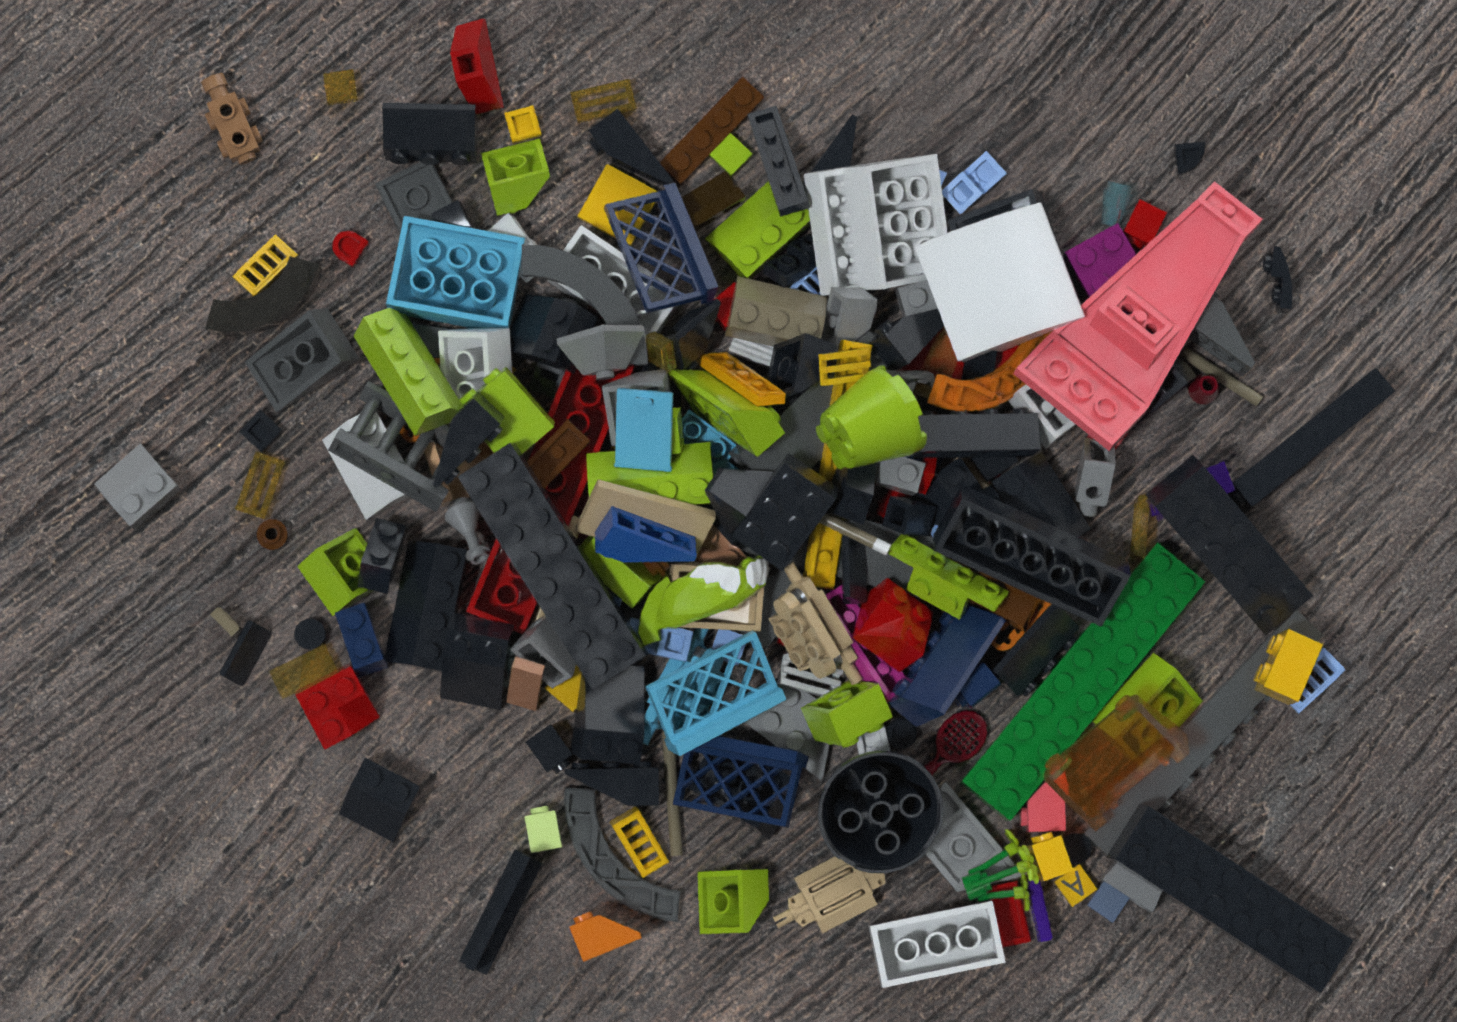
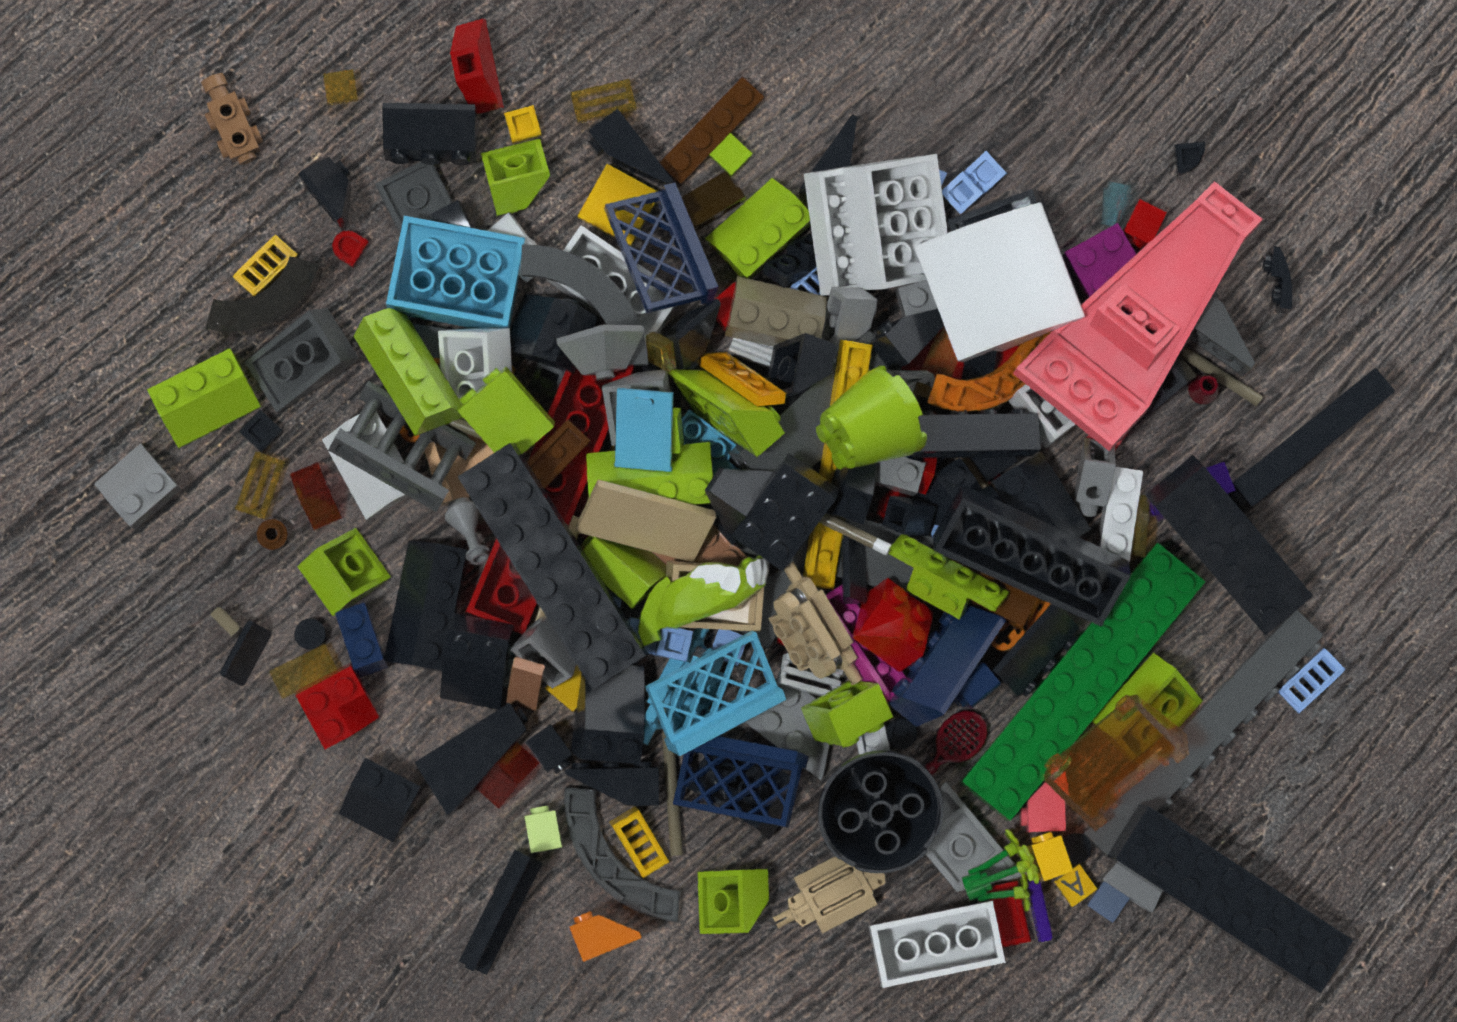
(204, 398): none -> lime slope
(315, 496): none -> clear red slope
(330, 188): none -> black slope
(381, 555): black brick -> none
(465, 760): none -> black slope
(468, 429): black slope -> none
(507, 775): none -> clear red slope
(638, 539): blue slope -> none
(657, 568): reddish brown plate -> none
(778, 161): black plate -> none
(861, 365): yellow tile -> none
(1120, 512): none -> white brick
(1287, 666): yellow brick -> none

